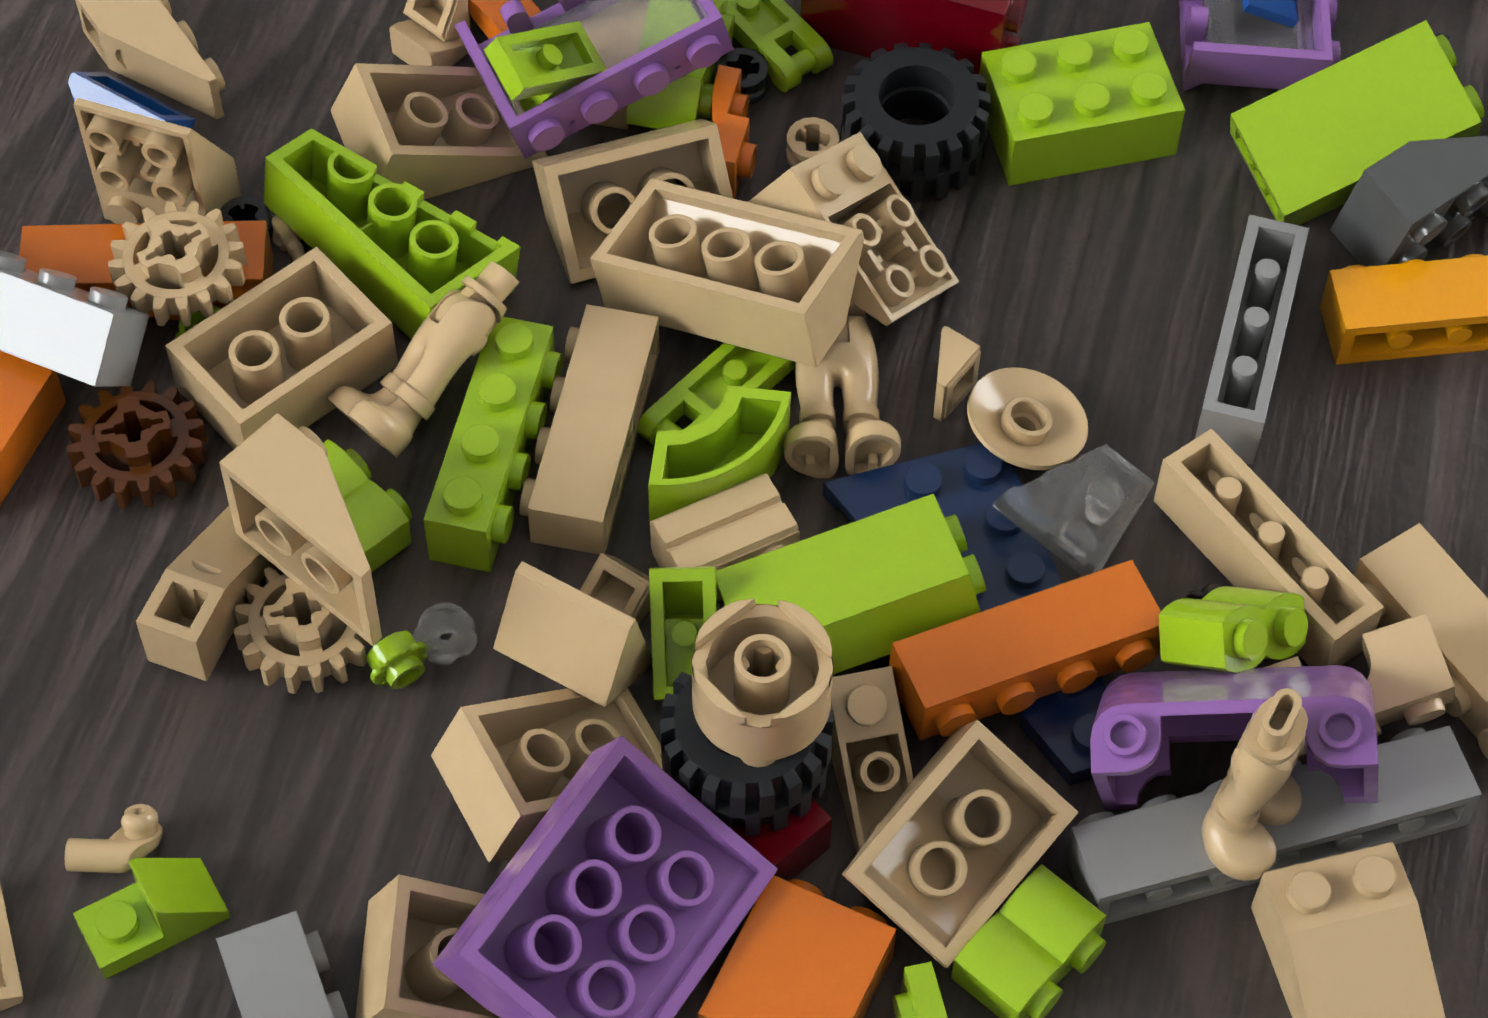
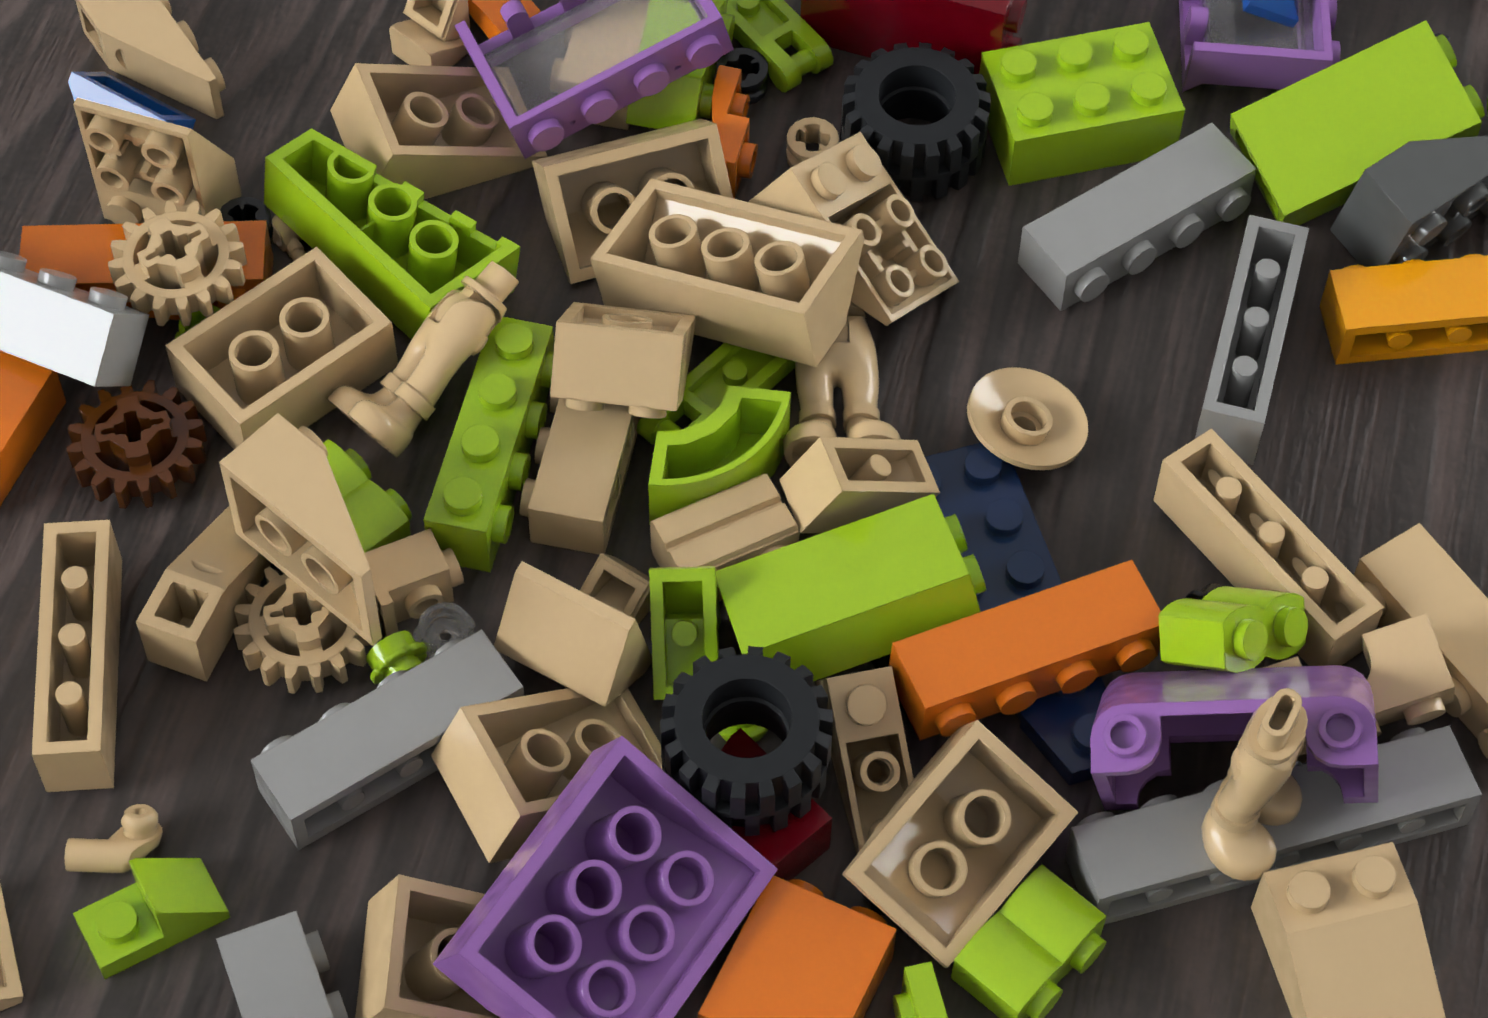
(77, 656): none -> tan brick
(378, 742): none -> light grey brick
(412, 577): none -> tan brick
(543, 62): lime slope -> none
(621, 358): none -> tan slope
(762, 680): tan brick -> none
(854, 479): none -> tan slope
(955, 372): tan slope -> none
(1079, 507): clear wing -> none
(1136, 217): none -> light grey brick

